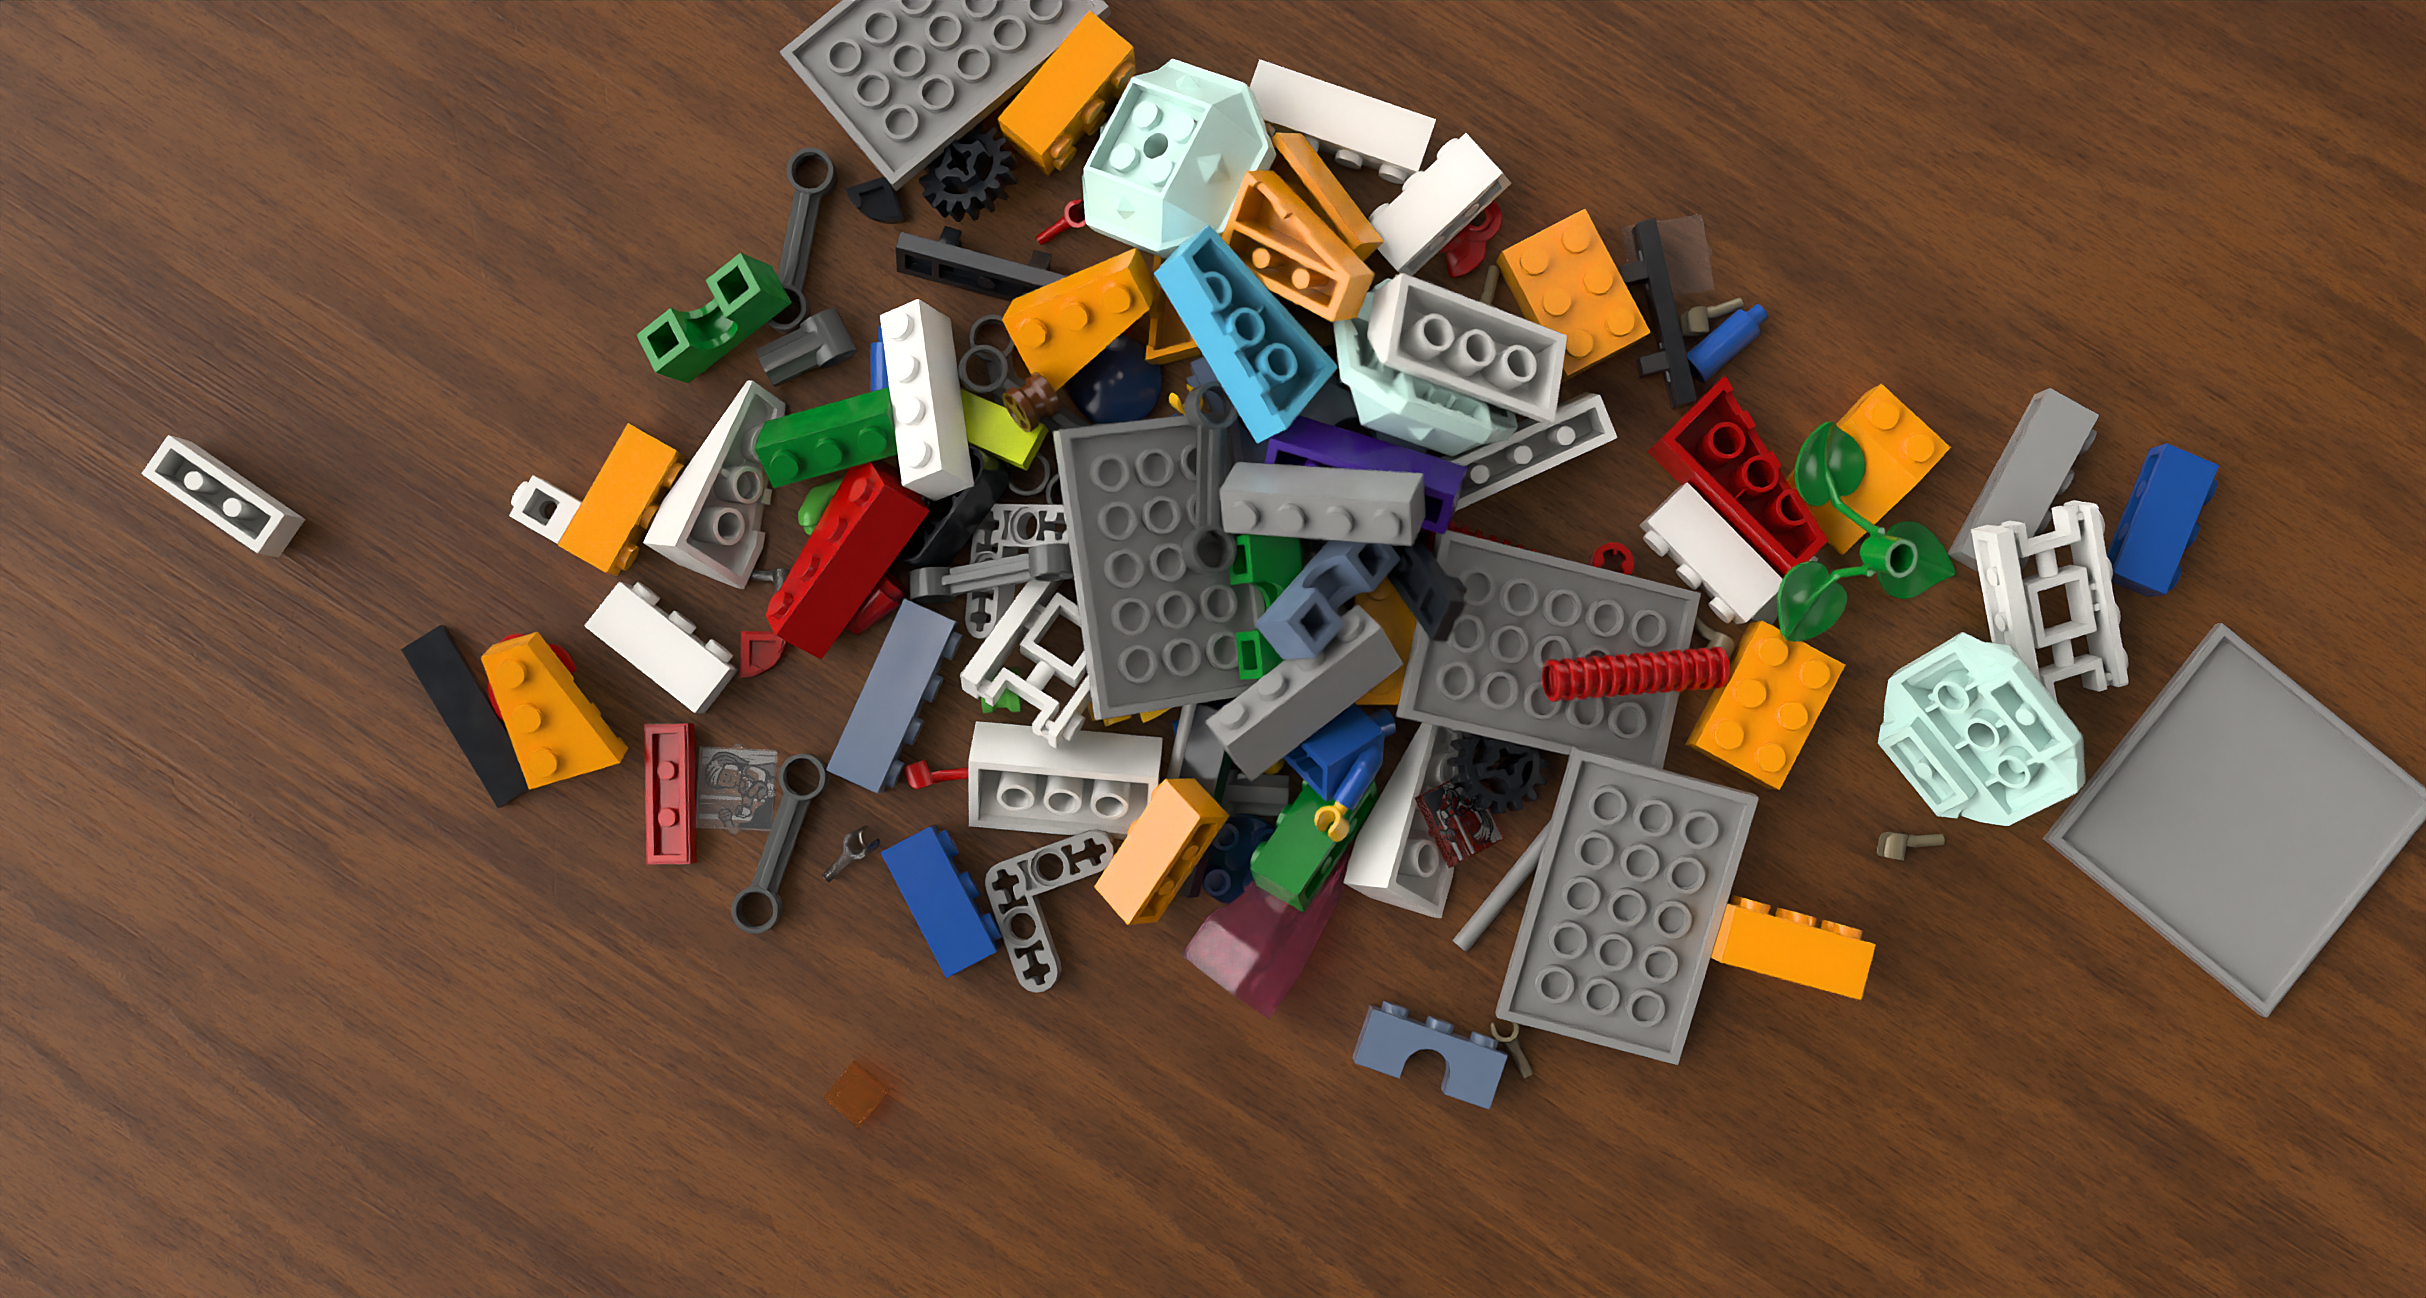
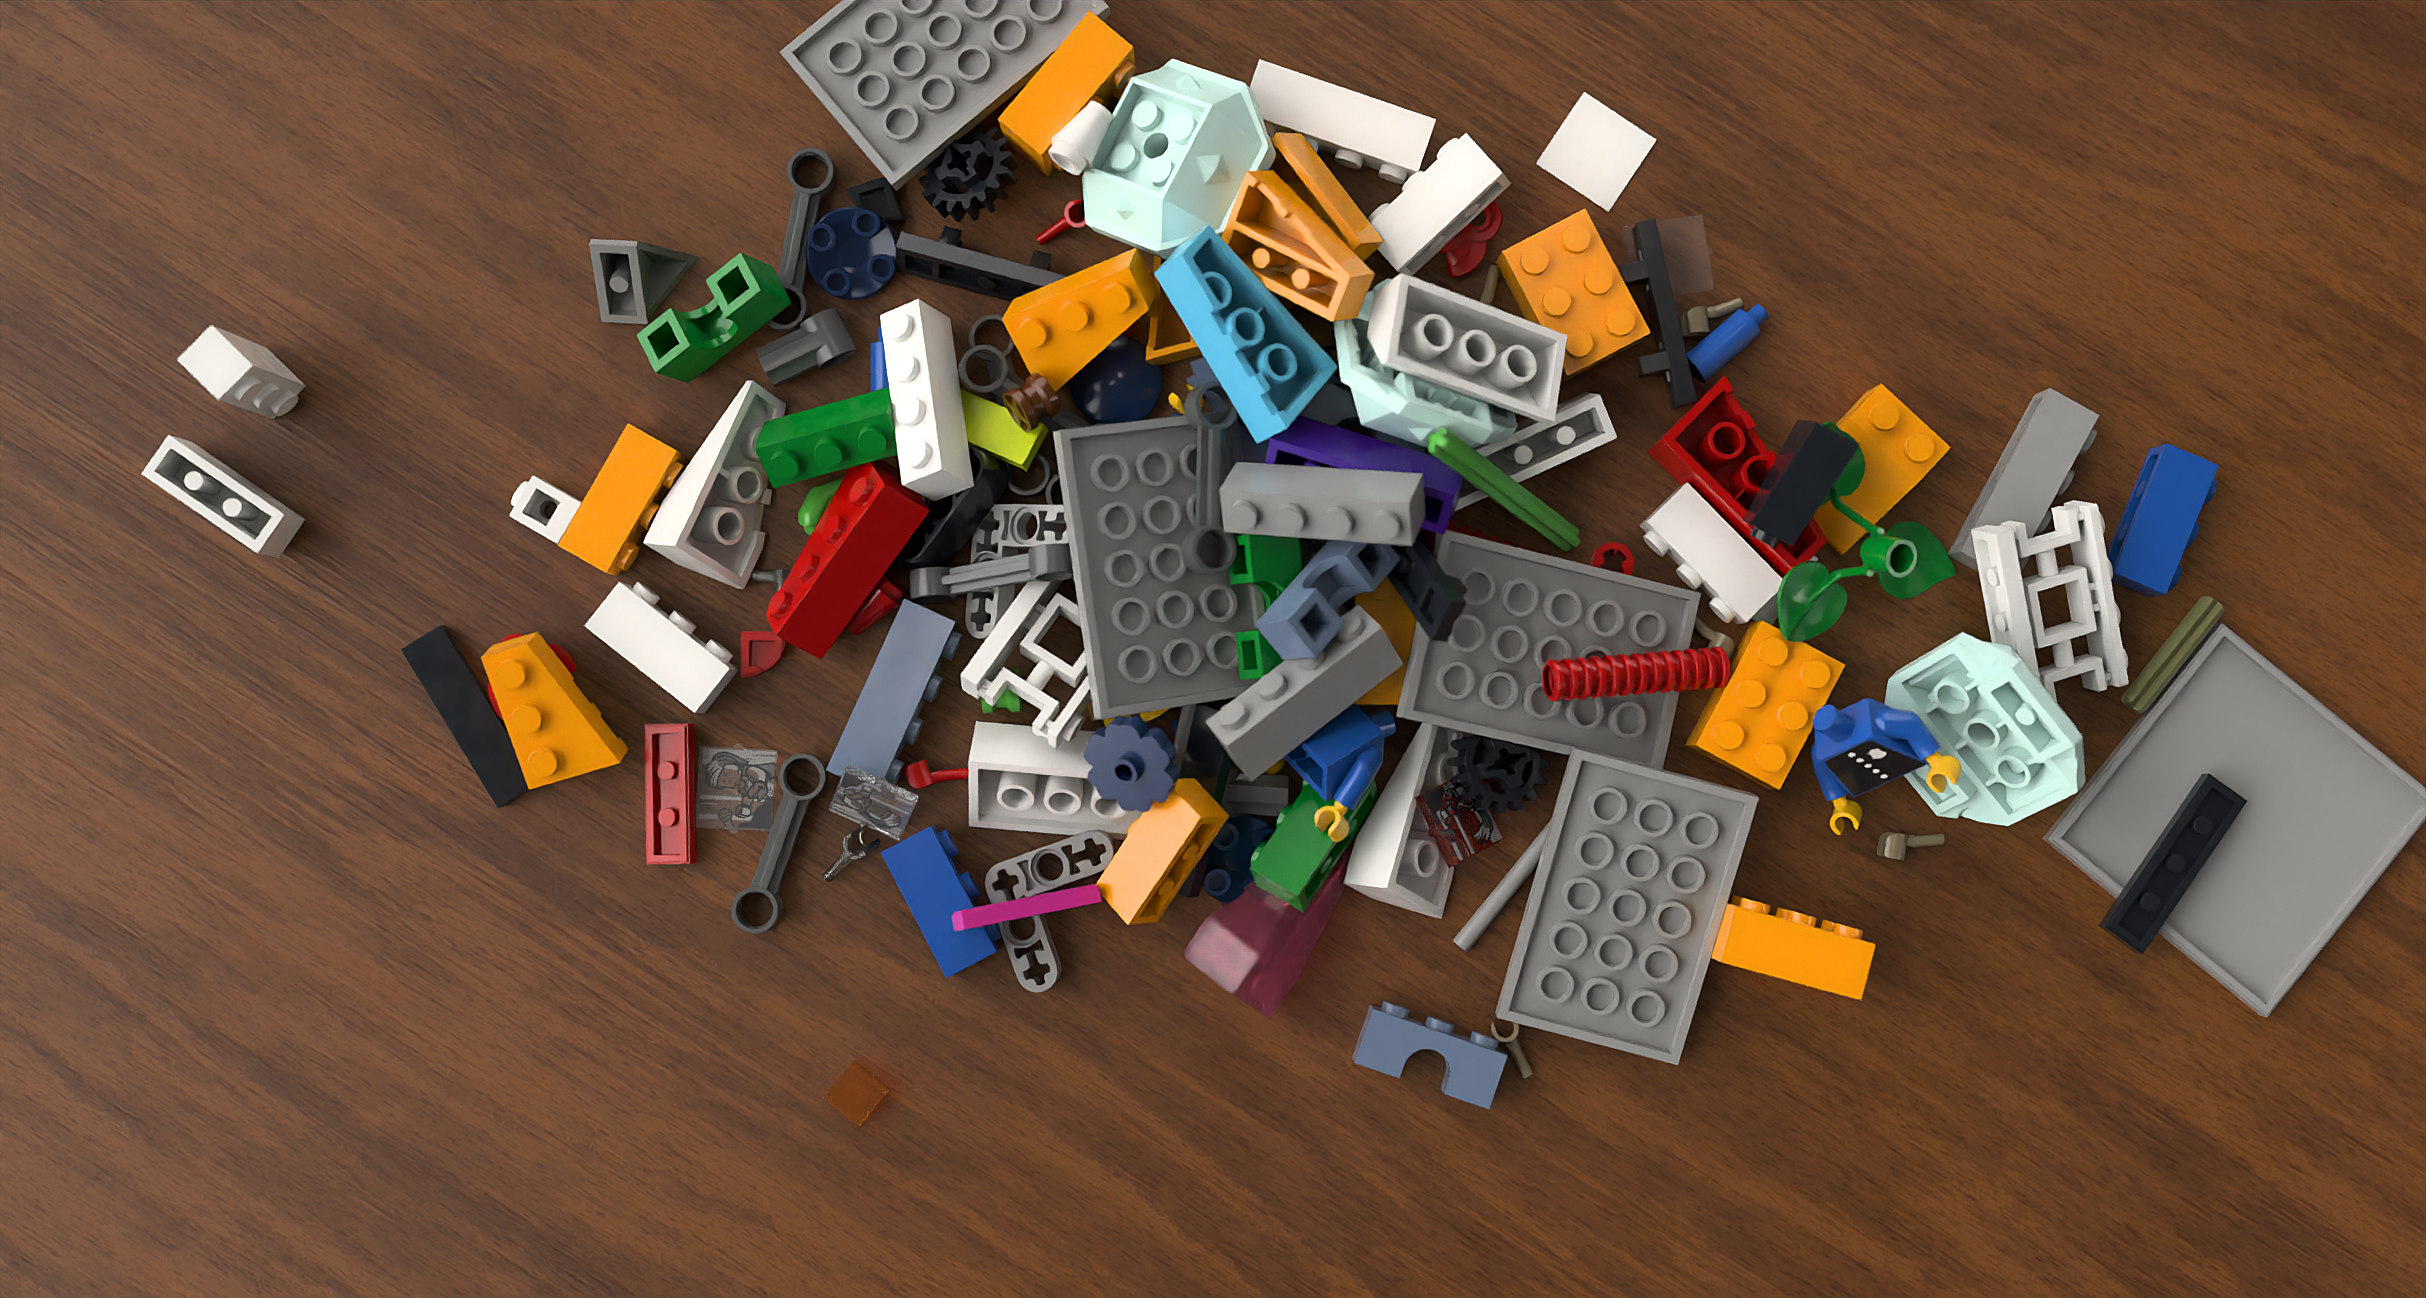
(242, 373): none -> white brick
(634, 278): none -> light grey slope
(851, 253): none -> dark blue dish
(873, 802): none -> clear piece
(1025, 907): none -> dark pink tile
(1080, 139): none -> white cone
(1132, 763): none -> dark blue plant
(1503, 489): none -> bright green axle
(1596, 151): none -> white sticker
(1798, 482): none -> black slope
(1871, 747): none -> torso
(2172, 654): none -> olive axle
(2172, 863): none -> black tile

